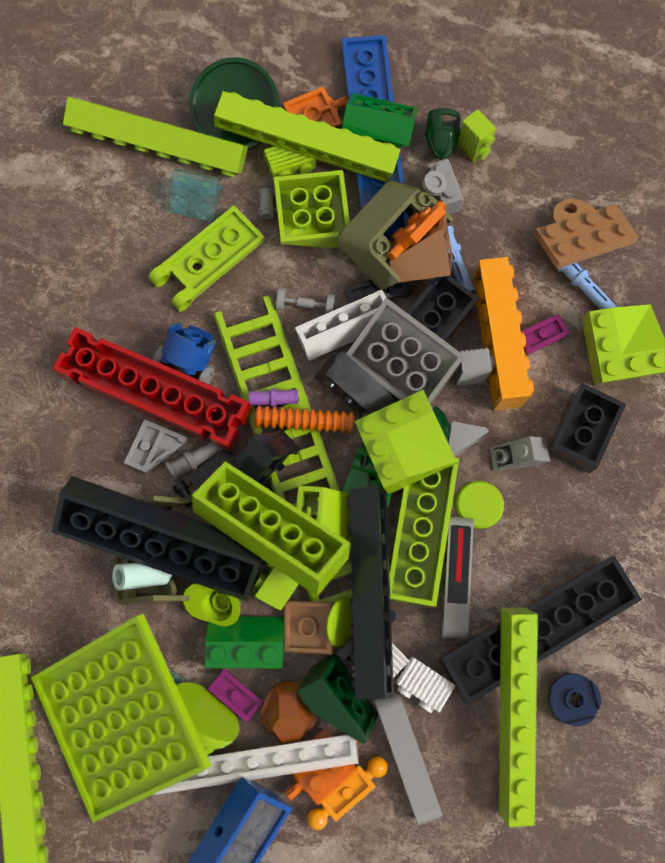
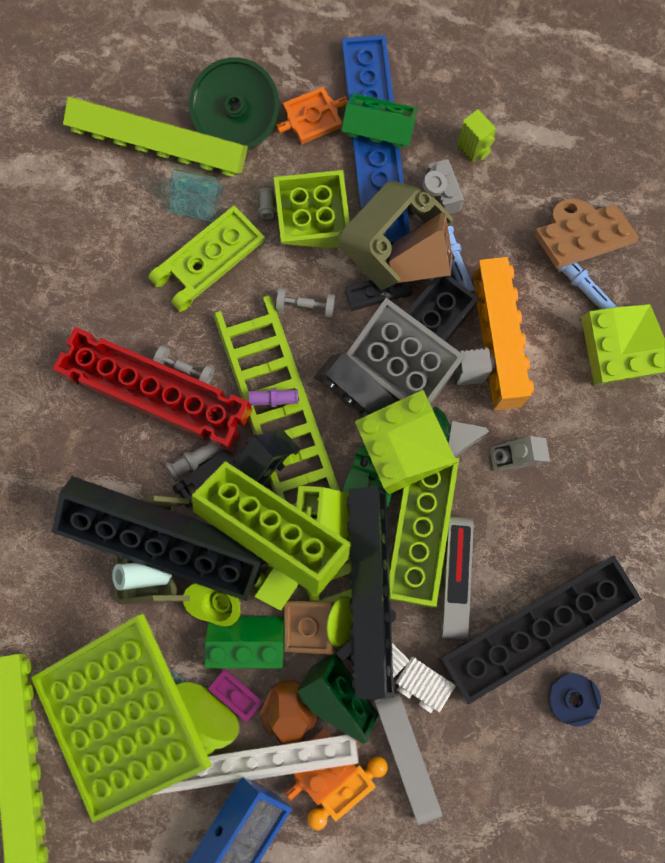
(153, 446): light grey wing -> none
(188, 348): blue brick -> none
(285, 163): lime brick -> none
(304, 419): orange piece -> none
(306, 136): lime brick -> none
(338, 326): white brick -> none
(415, 229): orange plate -> none
(442, 135): dark green helmet -> none
(481, 502): lime piece -> none
(518, 716): lime brick -> none
(544, 334): magenta plate -> none
(586, 428): black brick -> none

